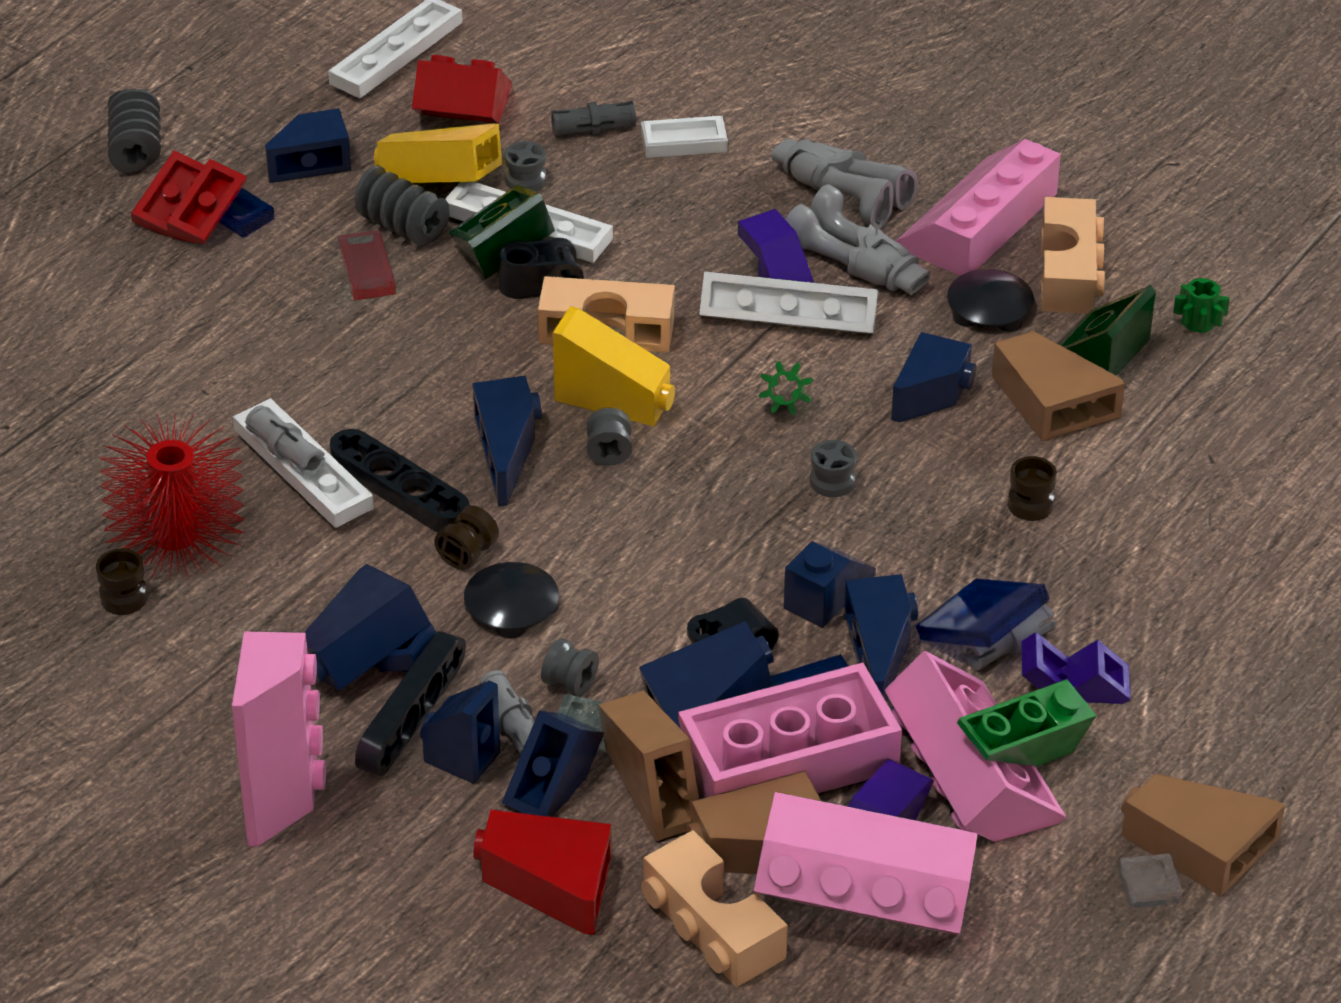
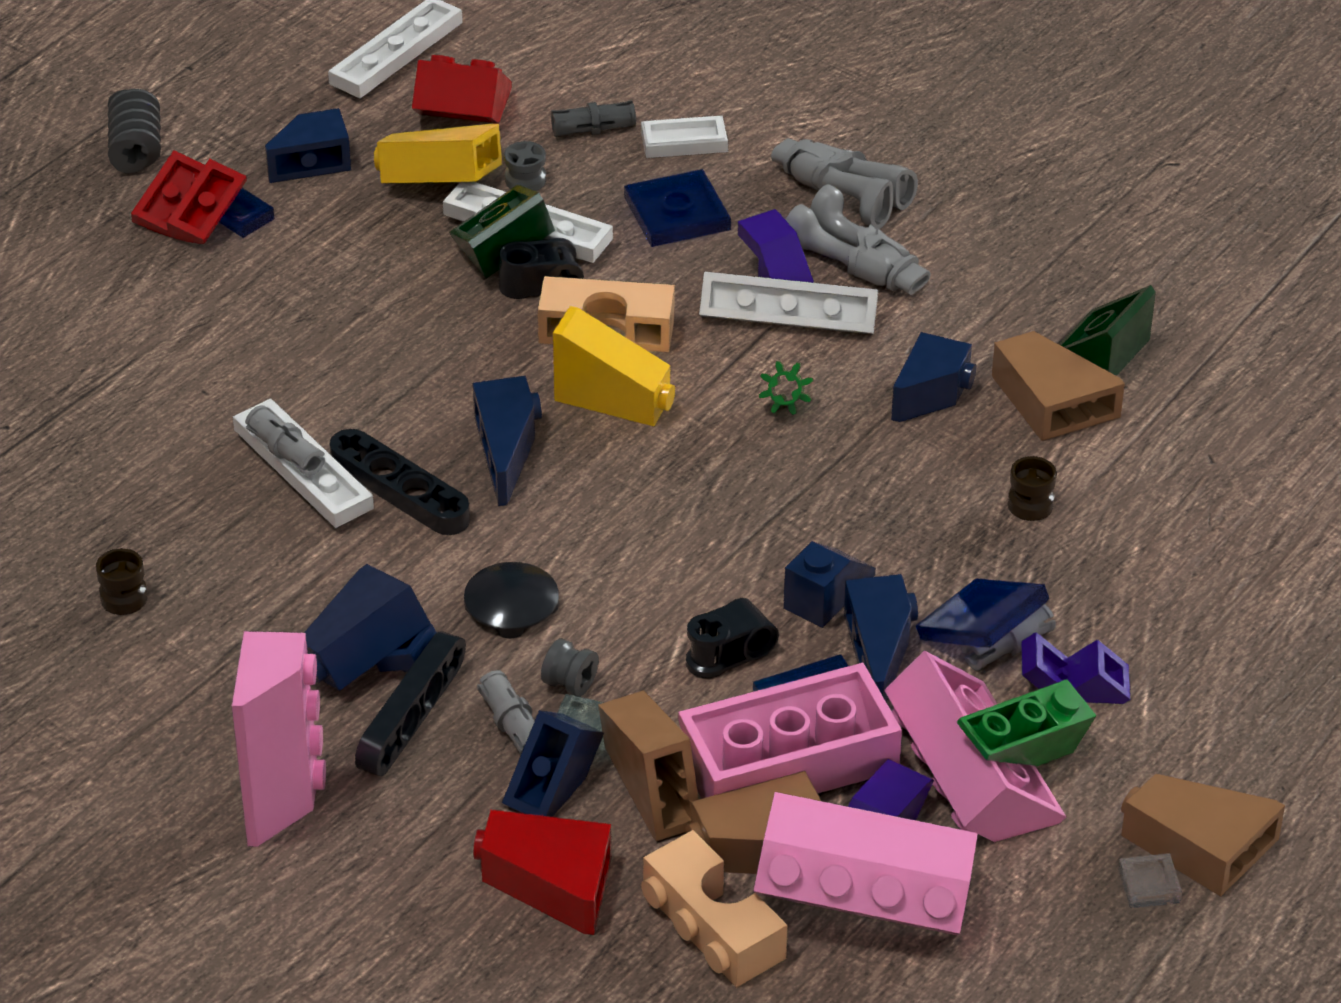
(172, 495): red piece -> none
(367, 265): clear light blue tile -> none
(401, 206): dark grey piece -> none
(461, 542): dark brown wheel -> none
(464, 732): dark blue slope -> none
(609, 436): dark grey wheel -> none
(677, 207): none -> clear blue tile
(709, 671): dark blue slope -> none
(833, 468): dark grey wheel -> none
(985, 208): bright pink slope -> none
(990, 299): black dish -> none
(1071, 255): light nougat arch -> none
(1201, 305): green gear -> none

